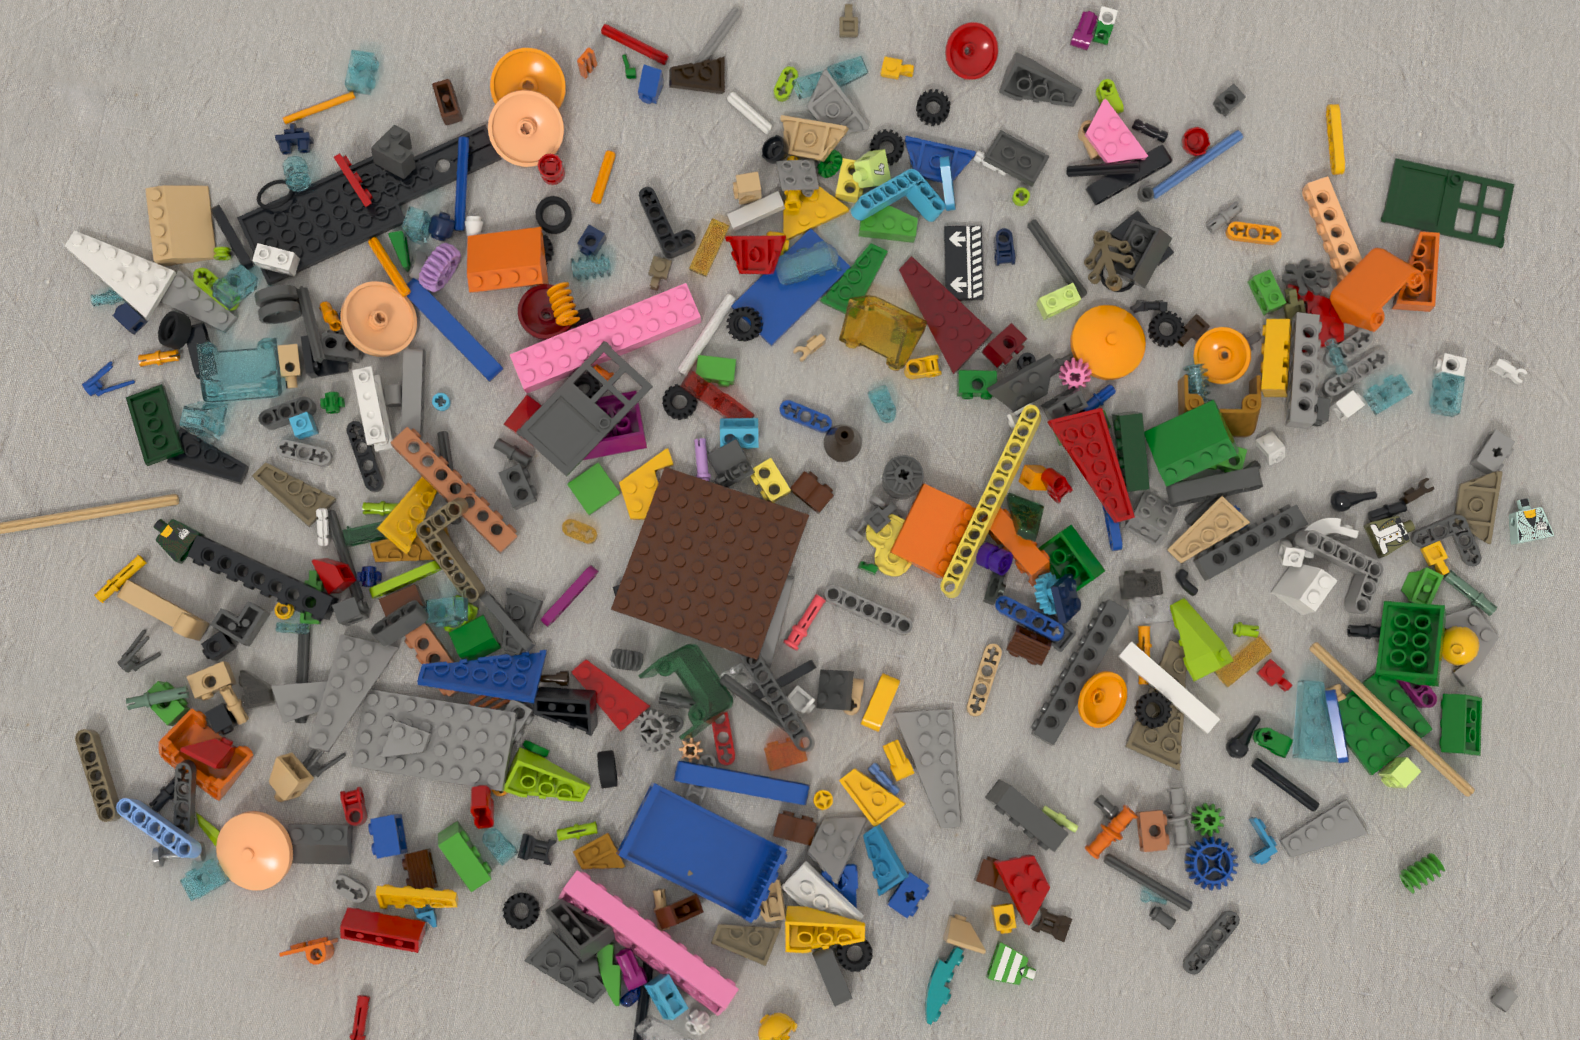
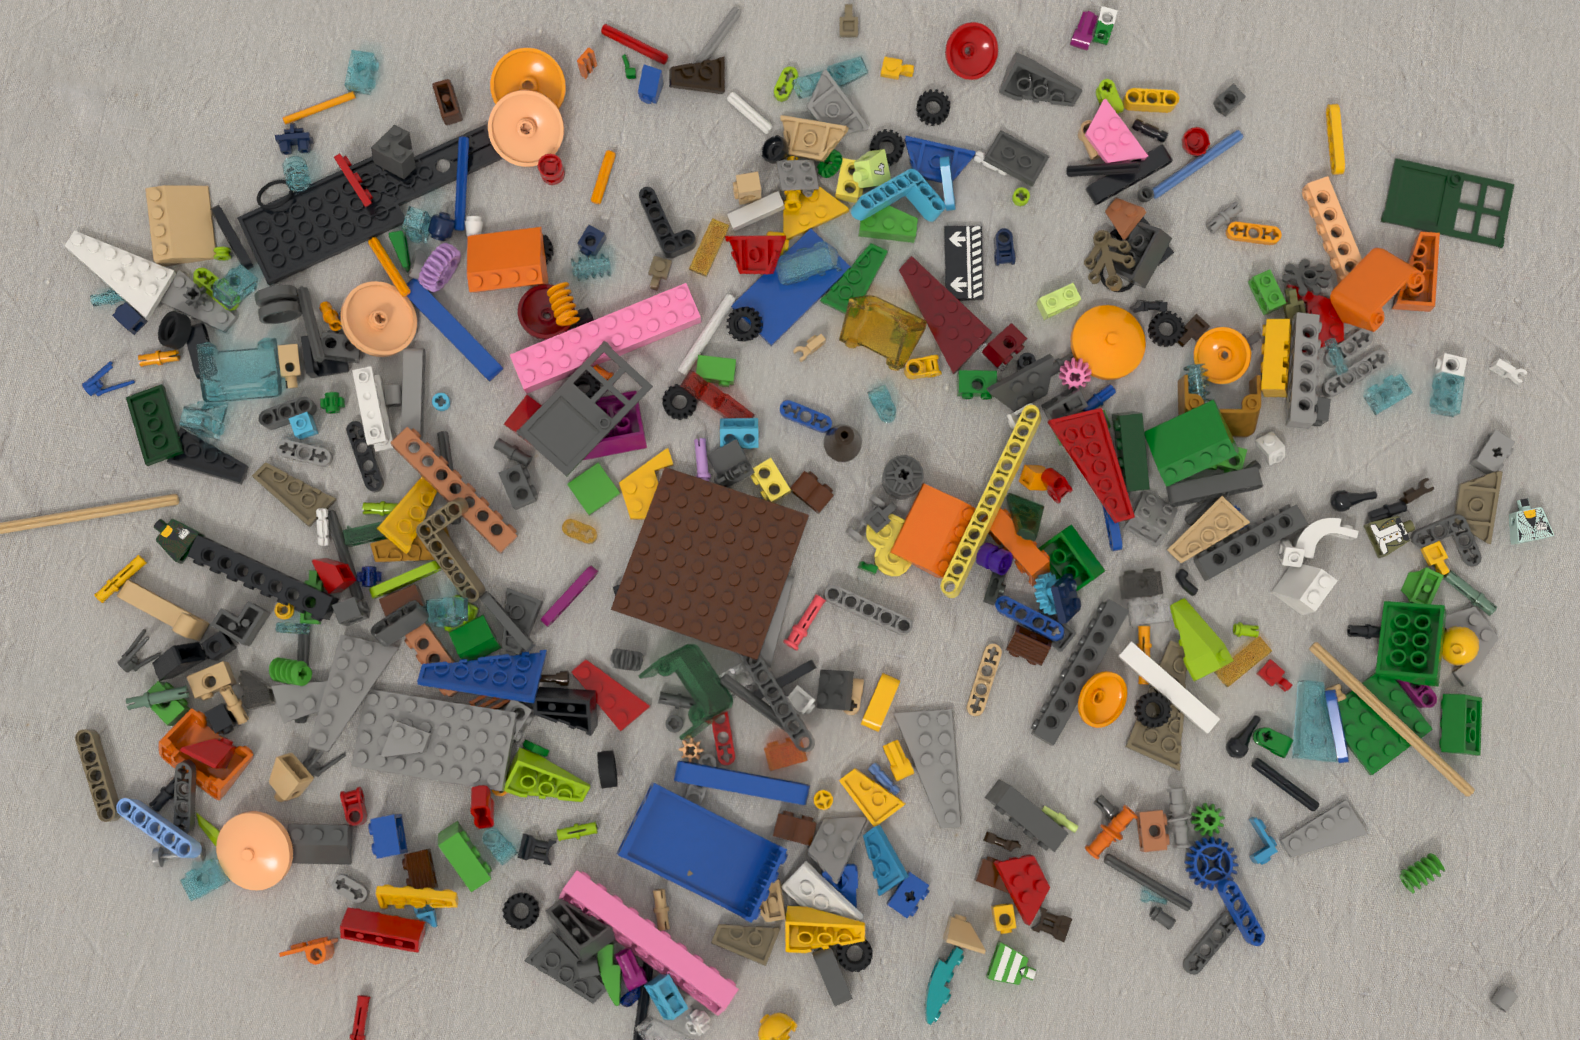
(178, 660): none -> black slope
(199, 300): none -> dark grey gear
(276, 259): white brick -> none
(290, 671): none -> bright green piece
(553, 200): black tyre -> none
(599, 854): pearl gold wing -> none
(650, 739): light grey gear -> none
(679, 911): reddish brown brick -> none
(1004, 843): none -> dark brown piece
(1055, 256): dark grey axle -> none
(1124, 216): none -> nougat wing
(1157, 95): none -> yellow beam
(1241, 912): none -> blue beam
(1347, 405): white brick -> none
(1361, 568): light grey beam -> none
(1399, 773): yellowish green brick -> none

